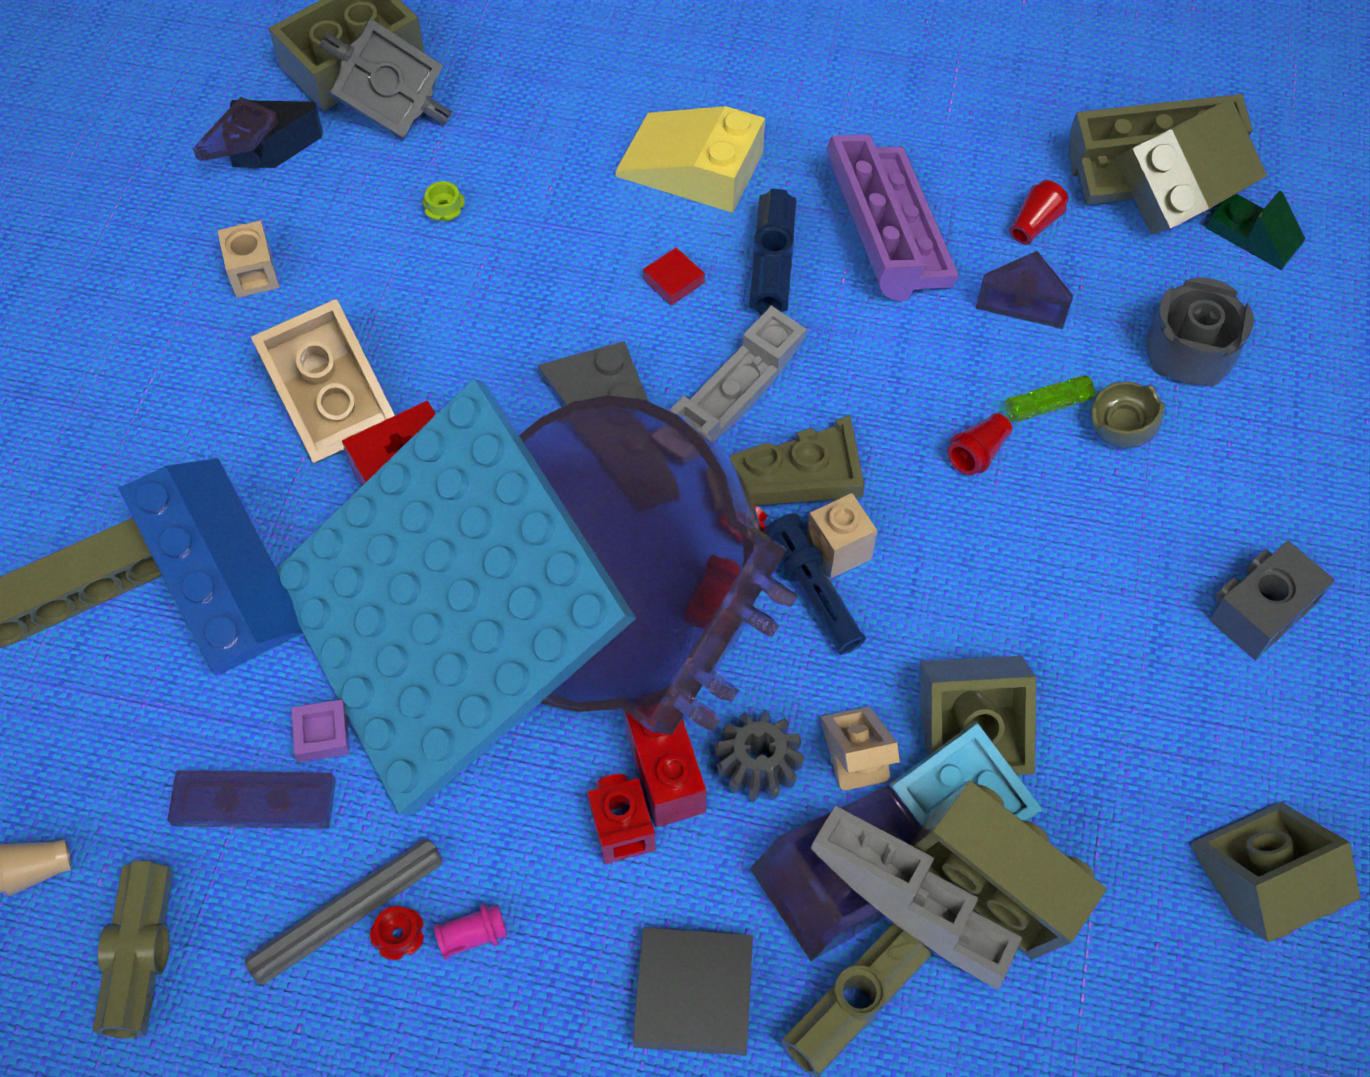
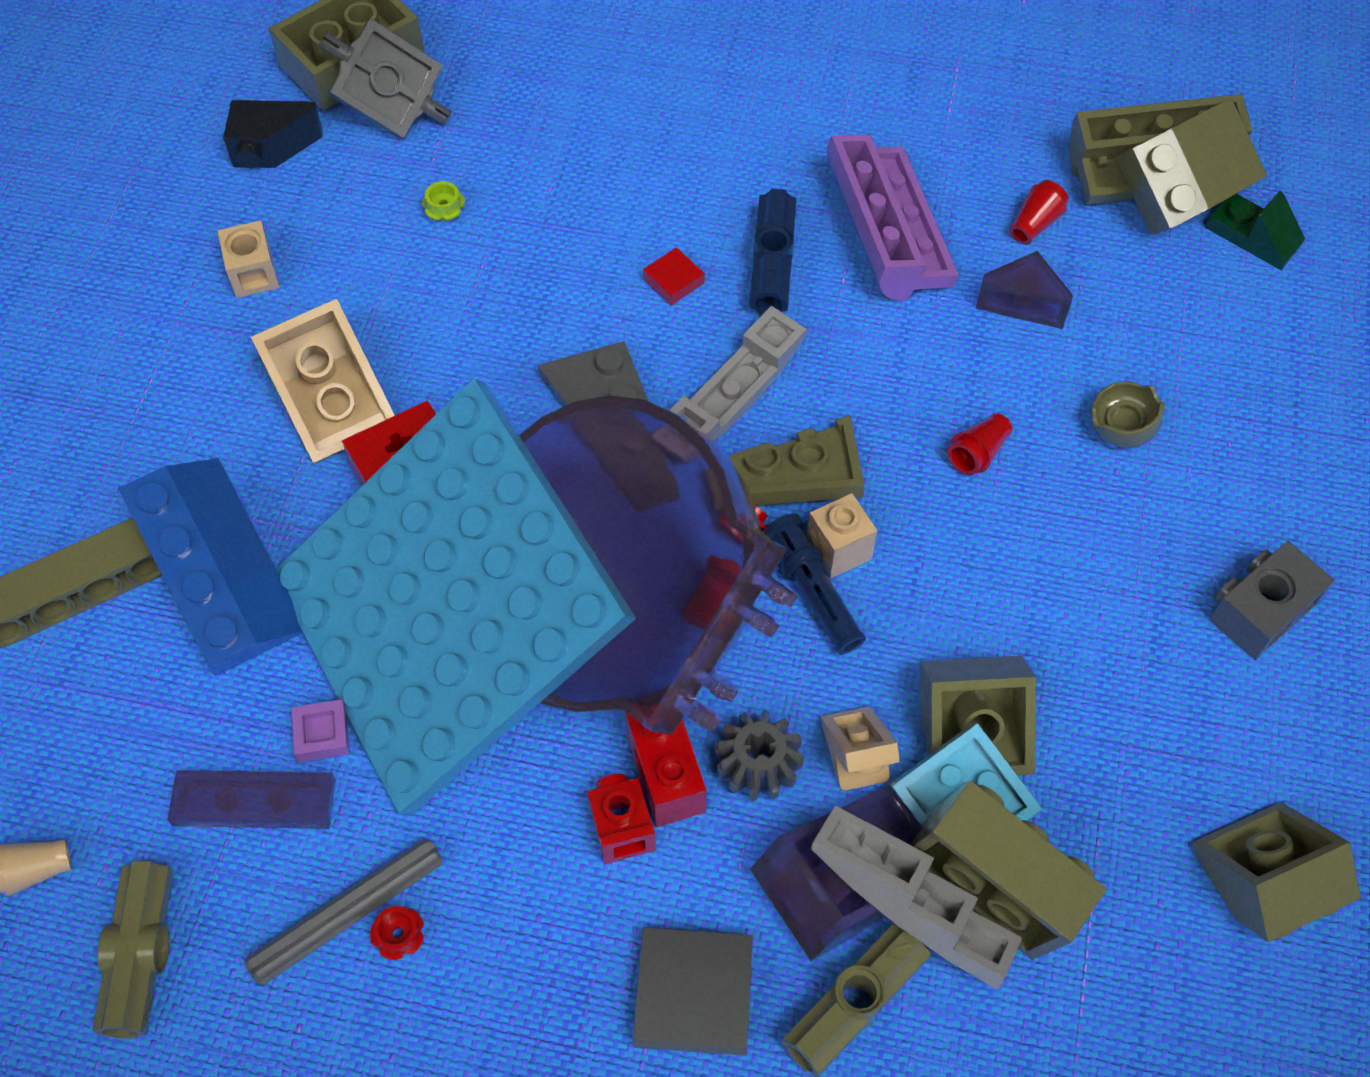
(236, 131): clear purple tile -> none
(471, 931): dark pink pin -> none
(696, 154): light yellow slope -> none
(1050, 398): clear neon green axle -> none
(1199, 332): dark grey brick -> none

